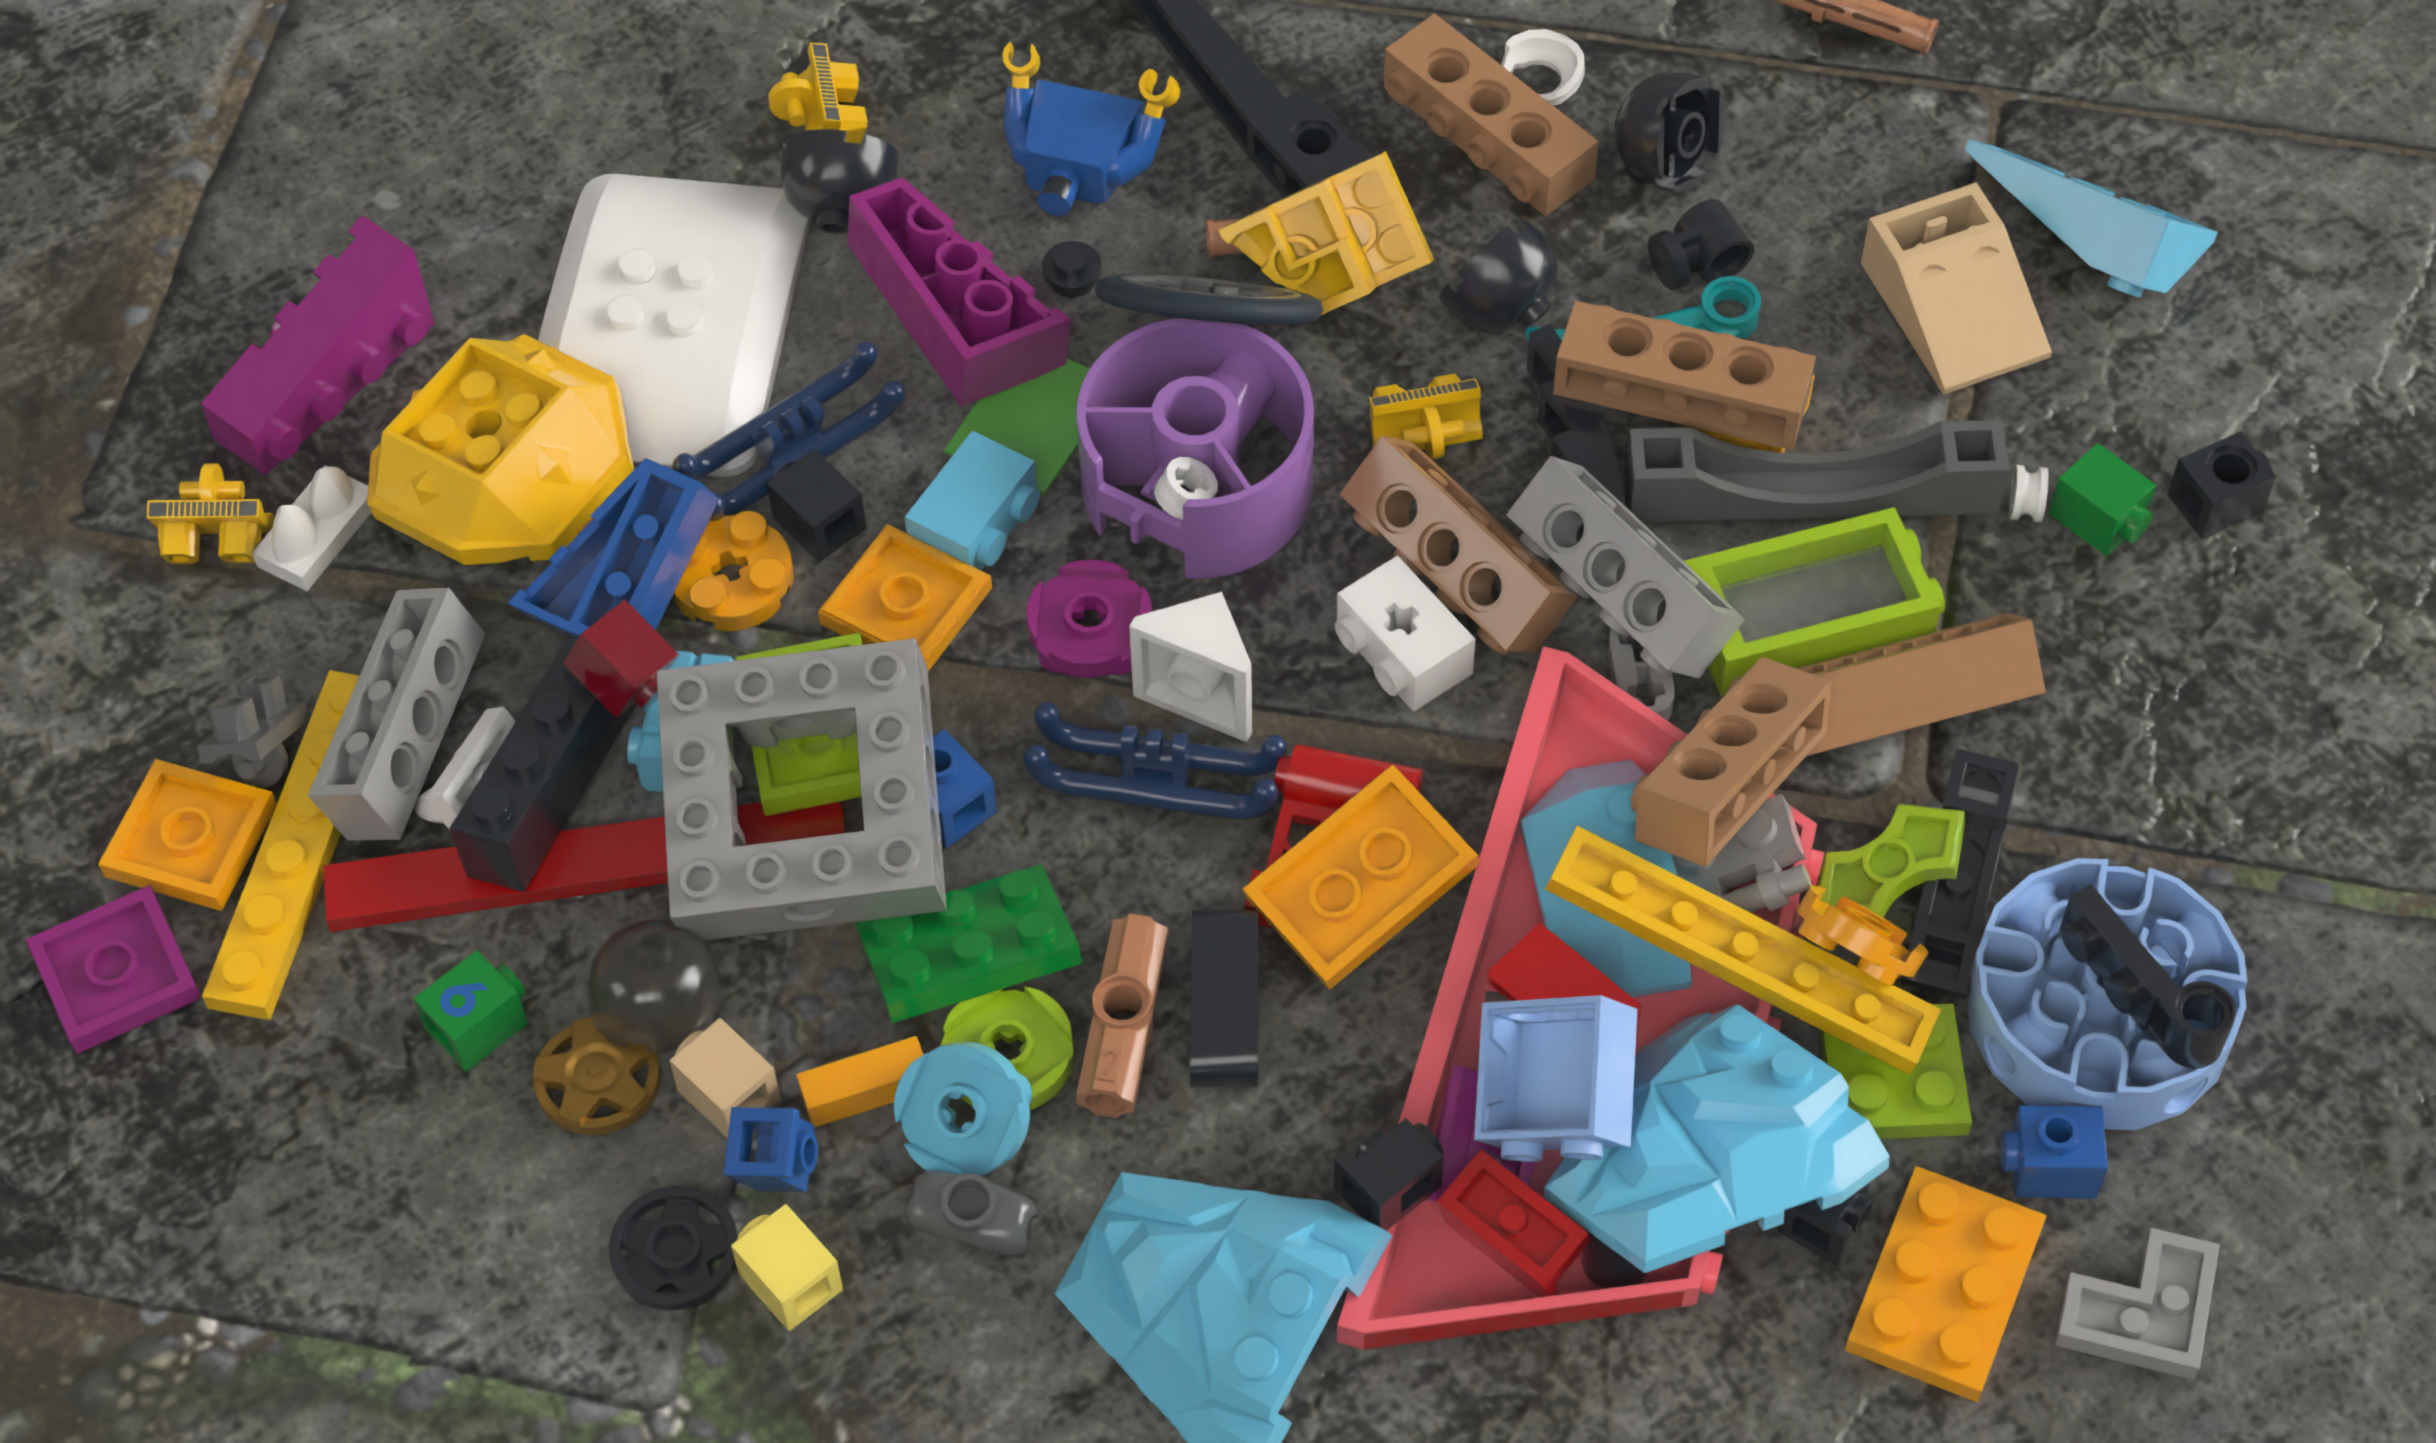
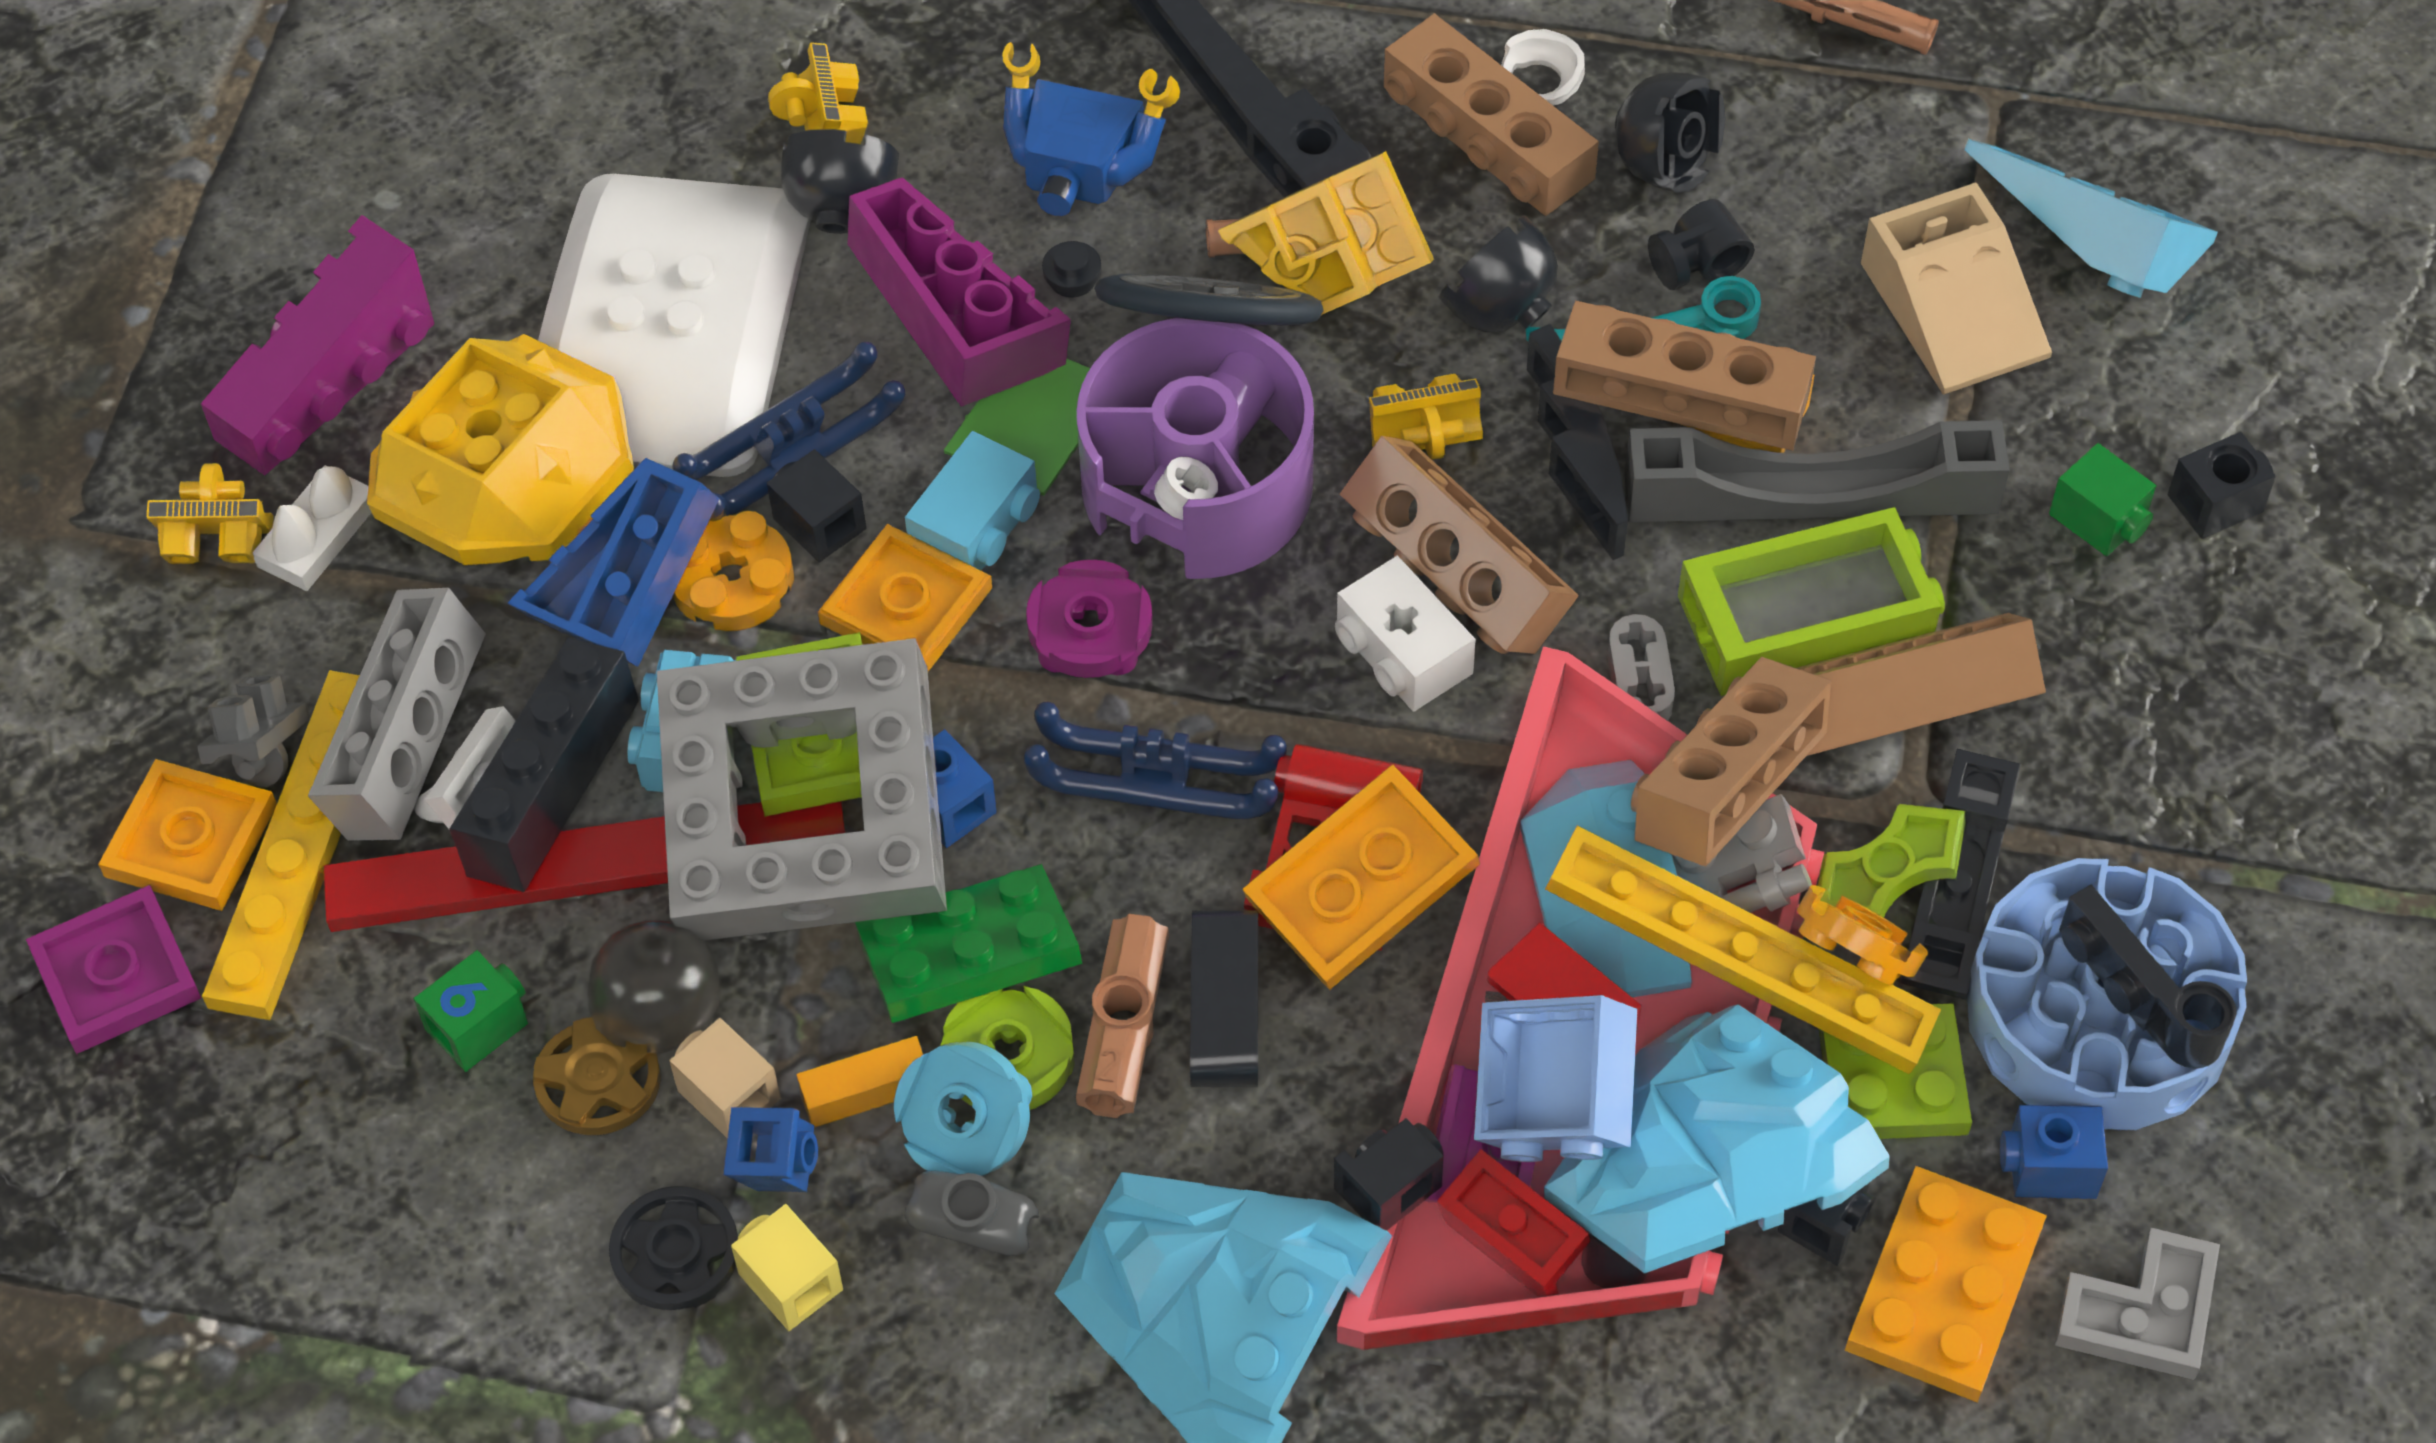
(620, 659): dark red brick -> none
(1194, 664): white slope -> none
(1695, 616): light grey brick -> none
(2028, 493): white bush -> none

